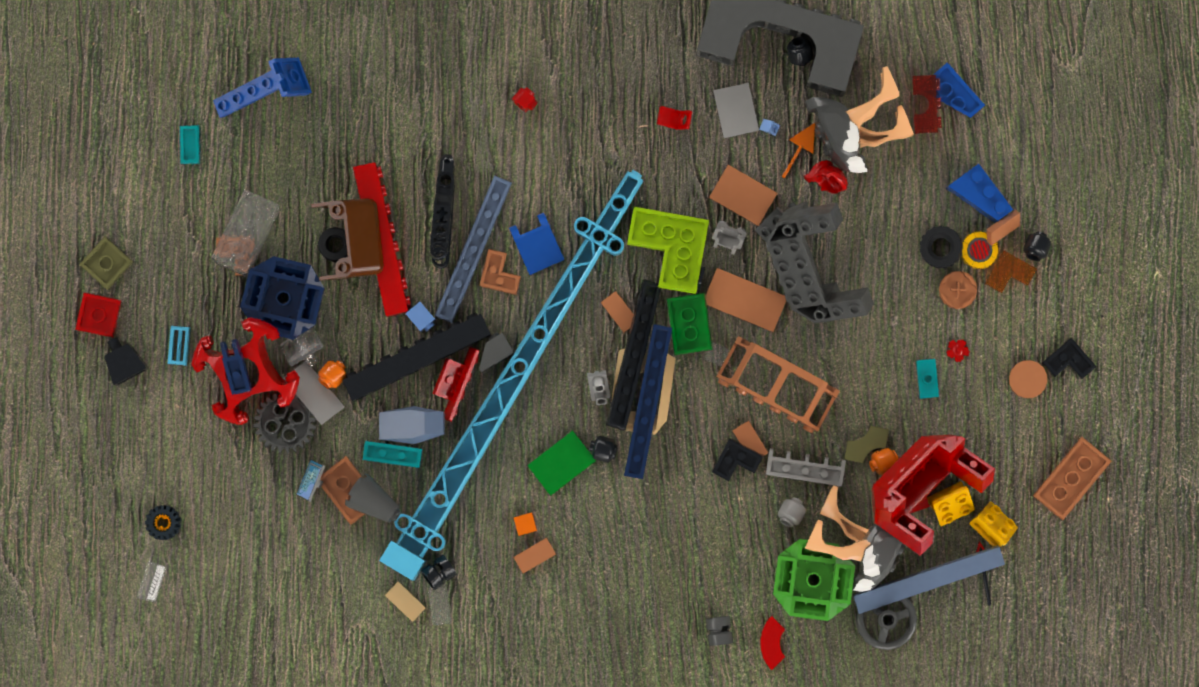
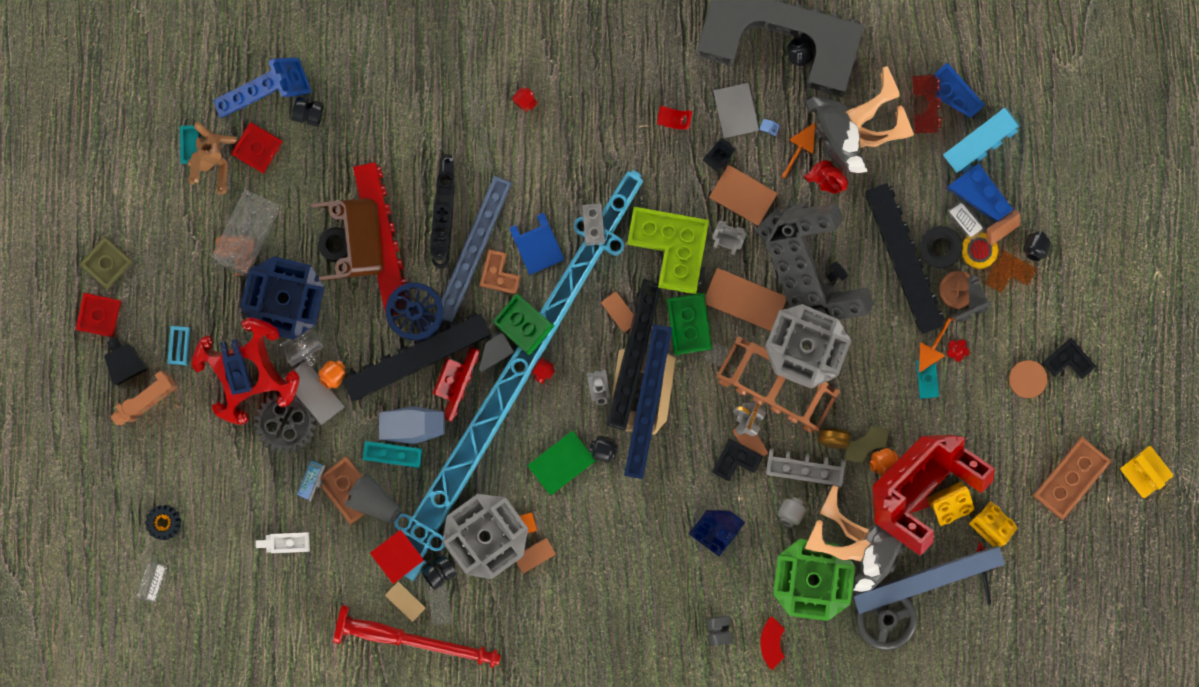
(145, 400): none -> nougat hips
(208, 155): none -> medium nougat piece
(257, 147): none -> red tile
(285, 543): none -> white hinge
(307, 111): none -> black wheel
(386, 634): none -> red piece
(394, 298): none -> dark blue piece
(396, 556): none -> red tile
(497, 519): none -> light grey piece
(523, 324): none -> green tile
(543, 370): none -> red plate
(593, 224): none -> light grey brick
(717, 529): none -> clear blue slope
(719, 154): none -> black bracket
(746, 416): none -> light grey hips
(818, 331): none -> light grey piece
(834, 438): none -> pearl gold piece
(838, 271): none -> black tile
(903, 257): none -> black brick
(928, 354): none -> orange piece
(966, 221): none -> tile
(977, 301): none -> dark grey plate
(981, 140): none -> medium azure wedge
(1146, 472): none -> yellow bracket

